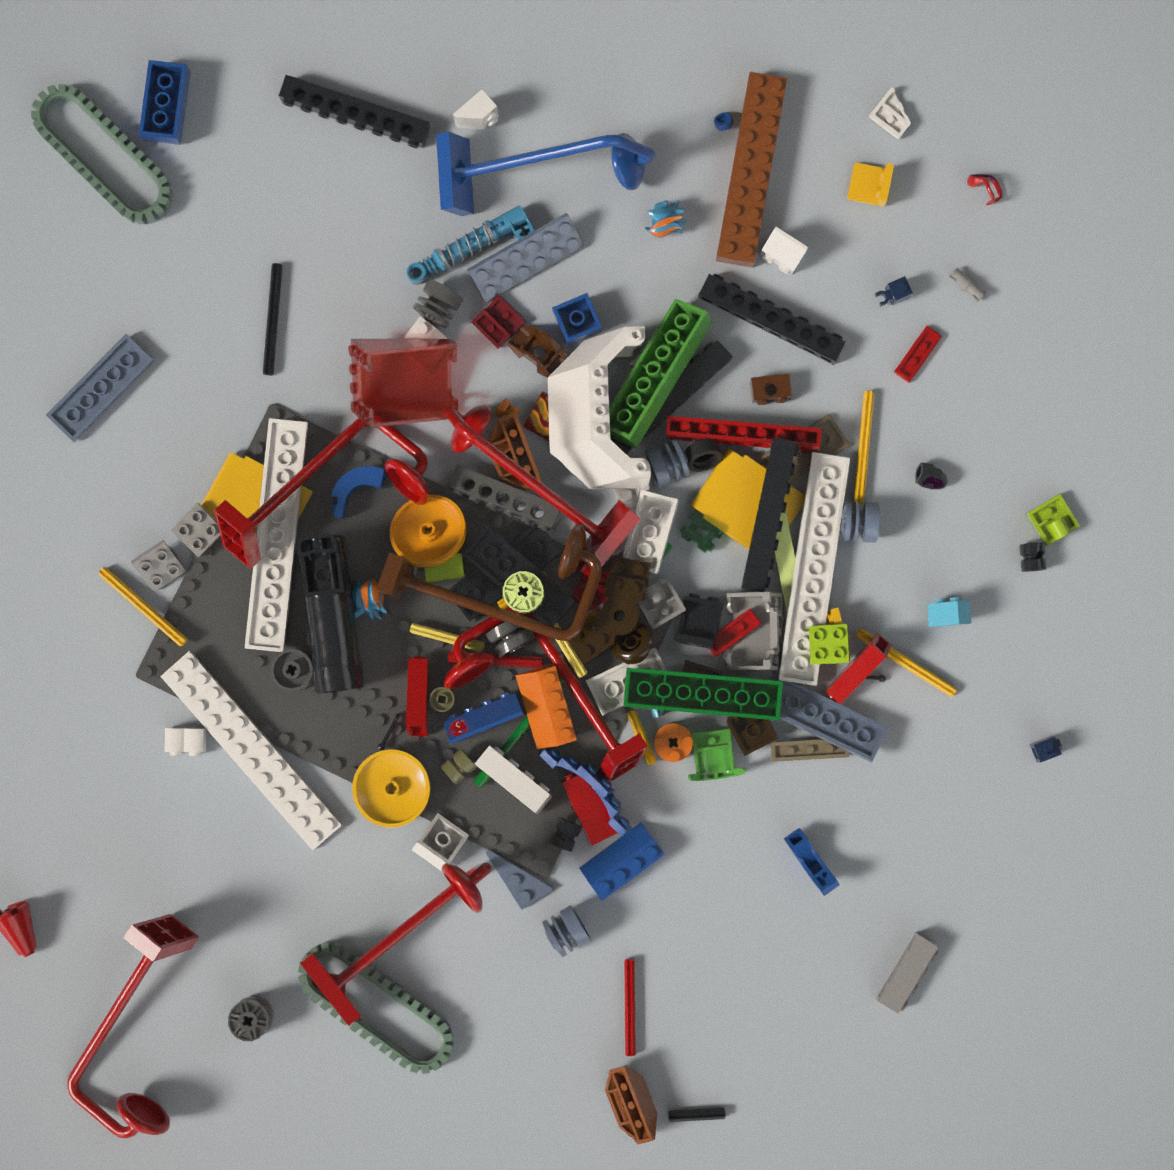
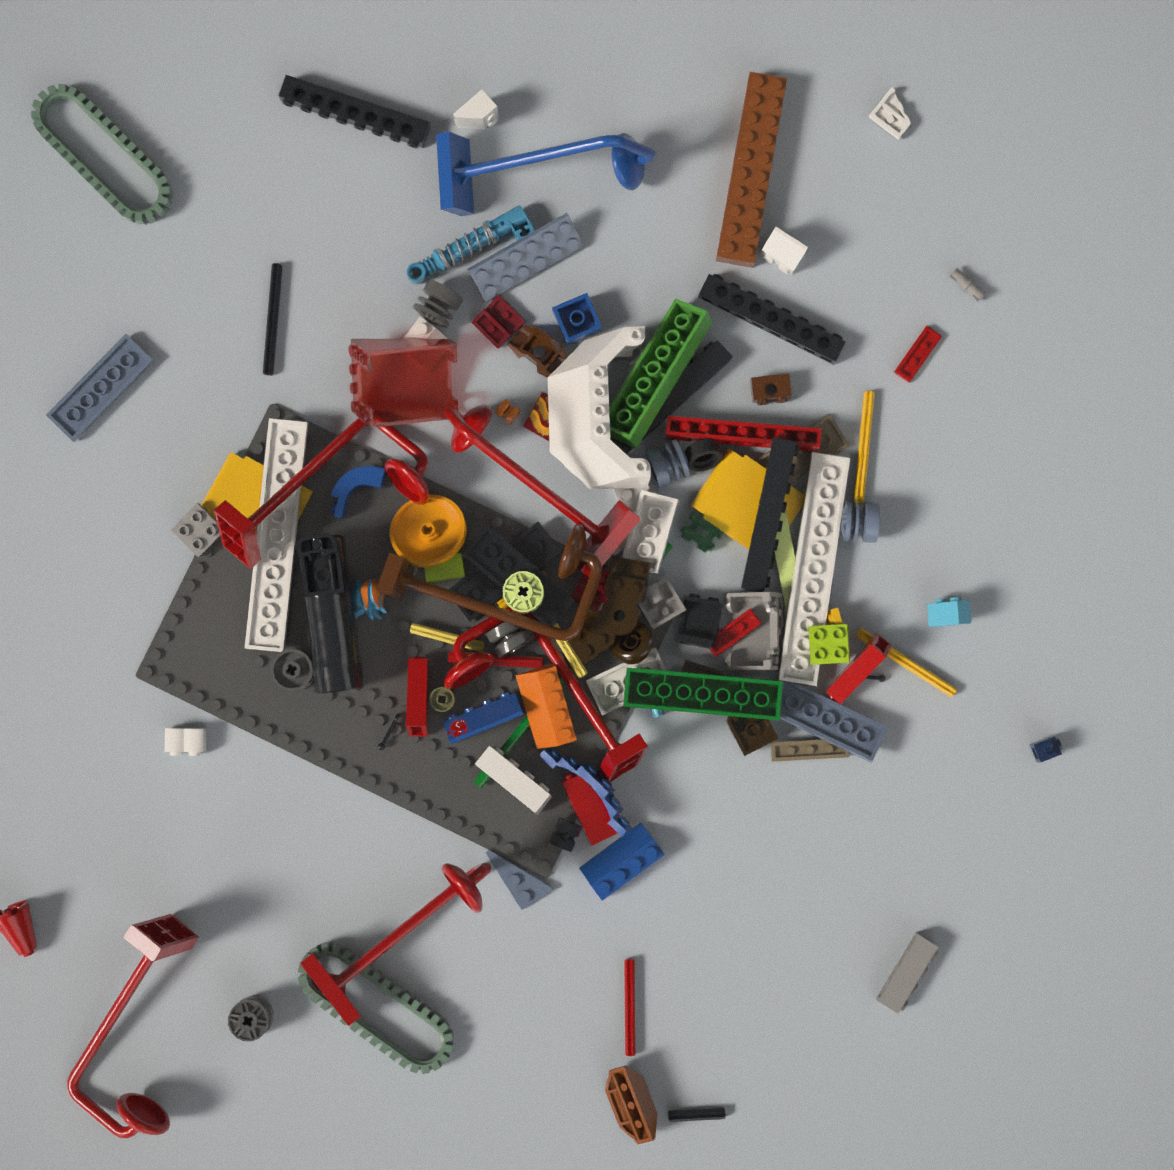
(143, 606): yellow axle -> none
(158, 565): light grey plate -> none
(164, 102): blue brick -> none
(251, 750): white plate -> none
(391, 788): yellow dish -> none
(440, 842): white slope -> none
(458, 766): olive wheel -> none
(464, 476): dark grey brick -> none
(510, 439): dark orange wedge -> none
(566, 931): sand blue wheel -> none
(638, 728): yellow axle -> none
(666, 219): dark azure hair -> none
(674, 753): orange brick -> none
(713, 756): bright green piece -> none
(723, 121): blue tile -> none
(811, 862): blue arch -> none
(870, 184): yellow bracket -> none
(895, 291): dark blue brick -> none
(930, 476): black rock -> none
(977, 179): red piece -> none
(1032, 557): black wheel -> none
(1052, 520): lime plate -> none

